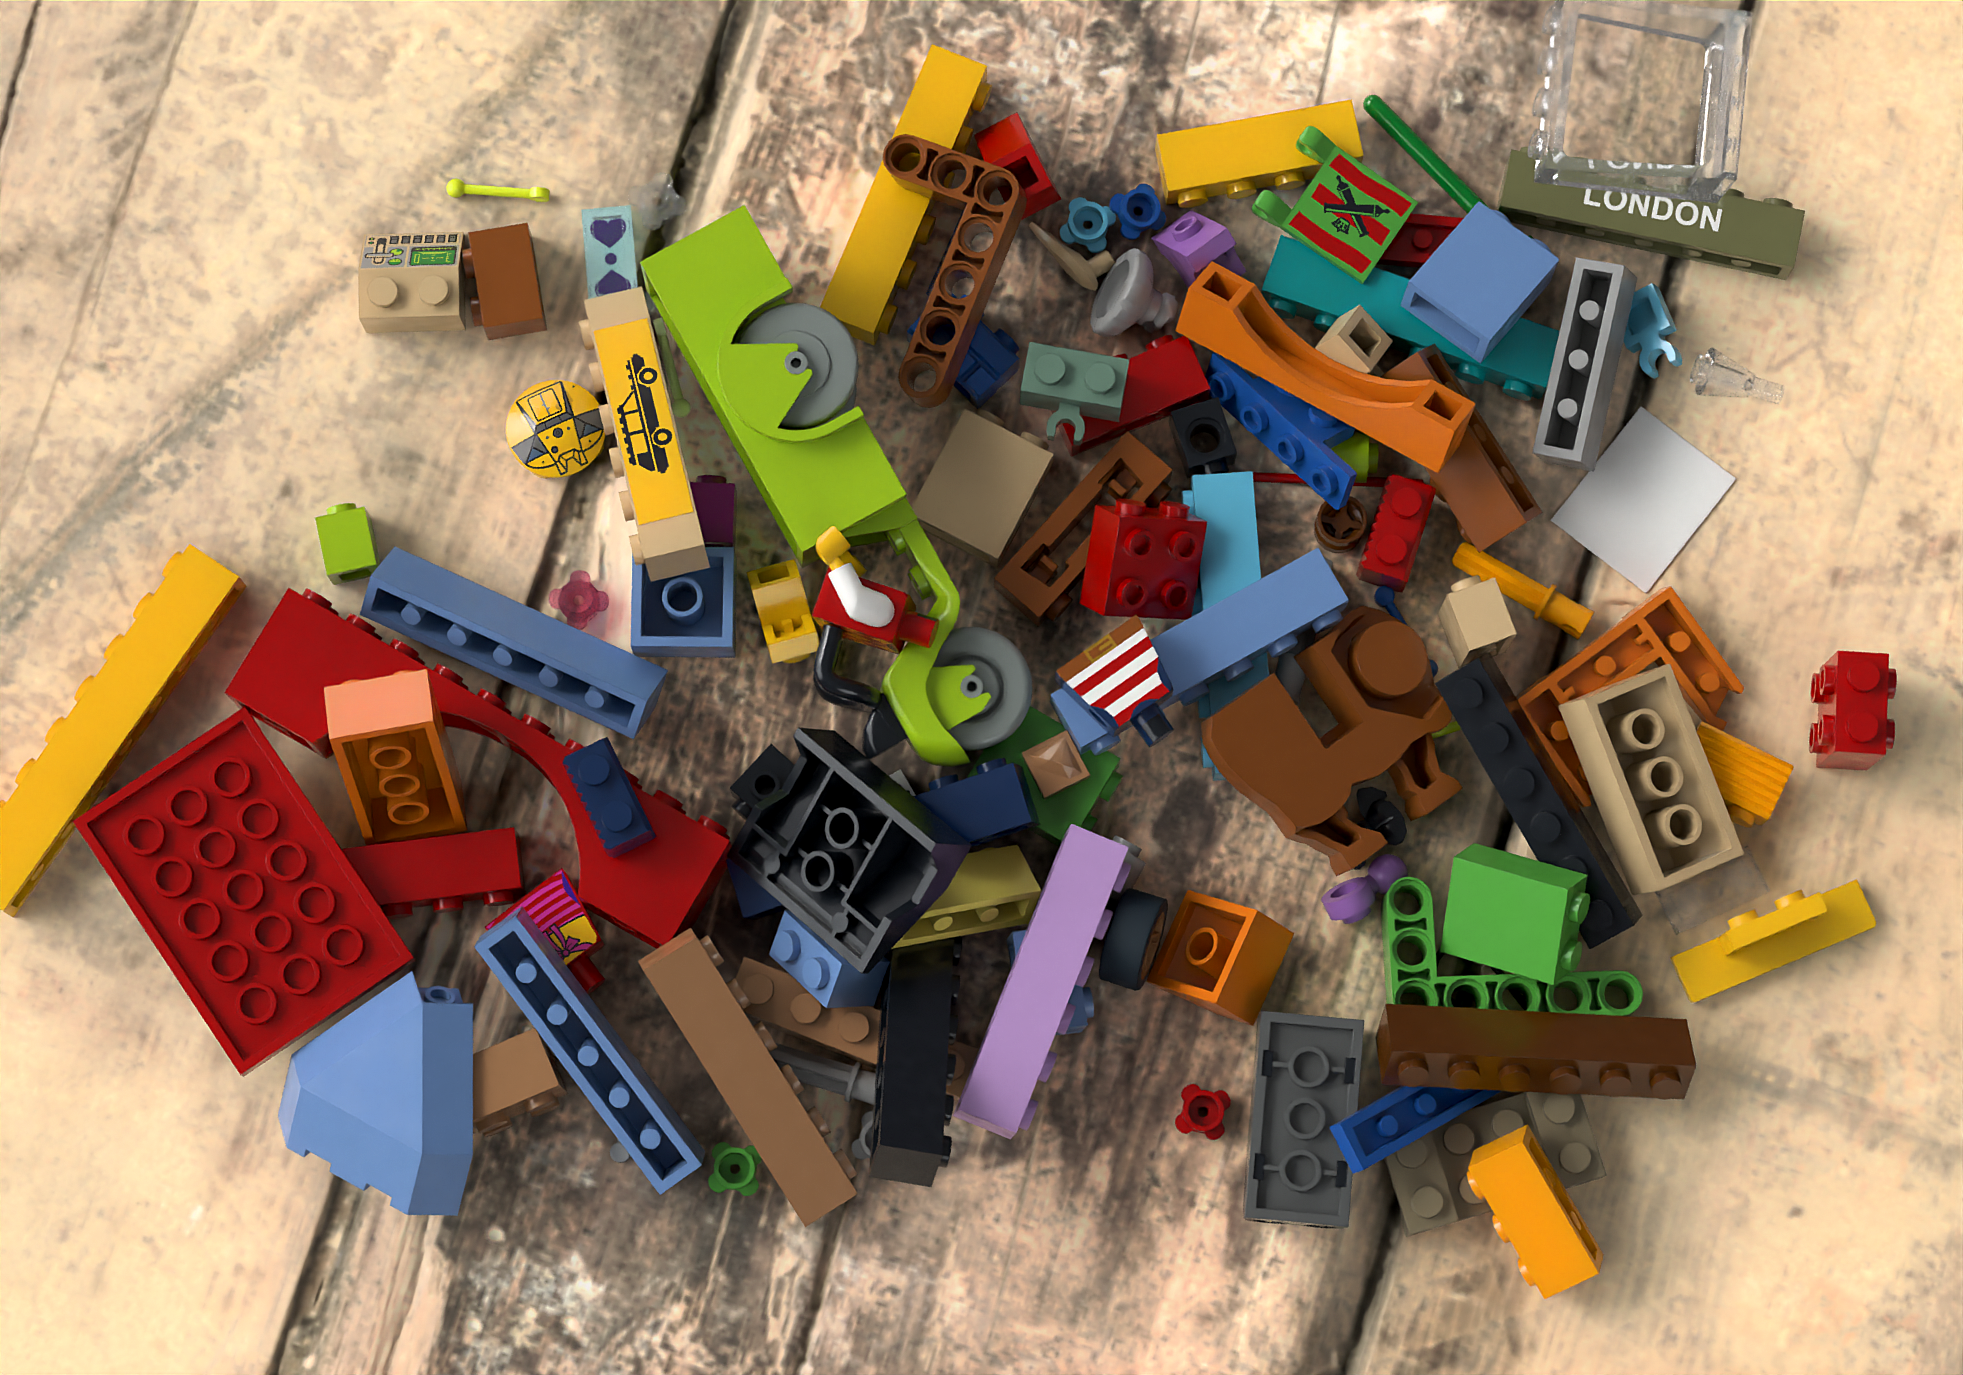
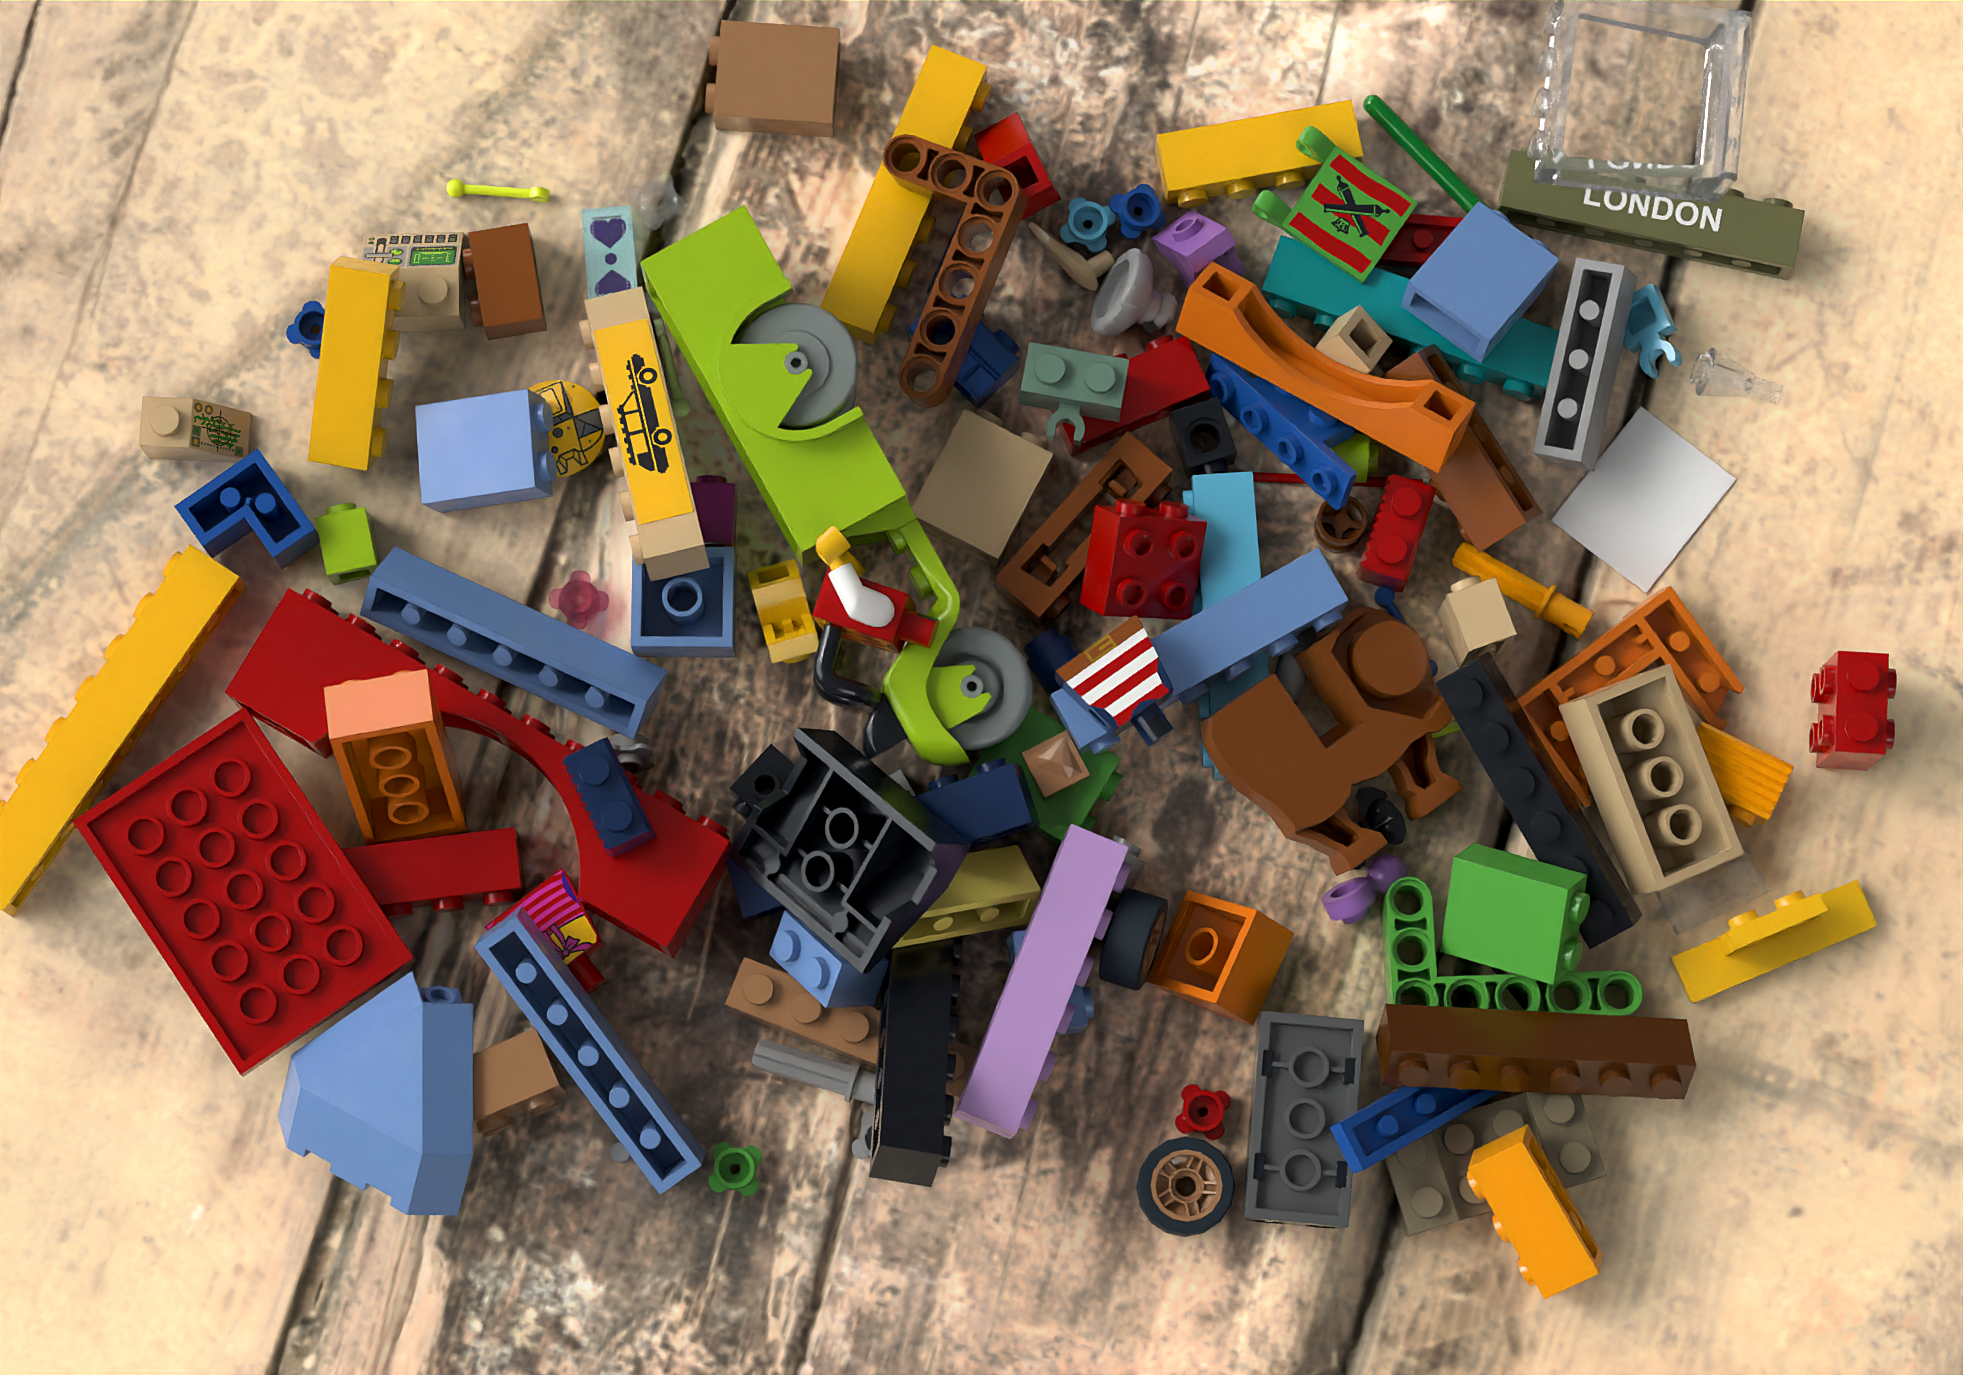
(193, 430): none -> tan slope
(246, 500): none -> blue brick
(301, 331): none -> blue plate
(354, 363): none -> yellow brick
(485, 450): none -> medium blue brick
(633, 752): none -> light grey plate
(748, 1077): medium nougat brick -> none
(774, 78): none -> medium nougat brick
(1047, 655): none -> dark blue brick
(1212, 1183): none -> wheel

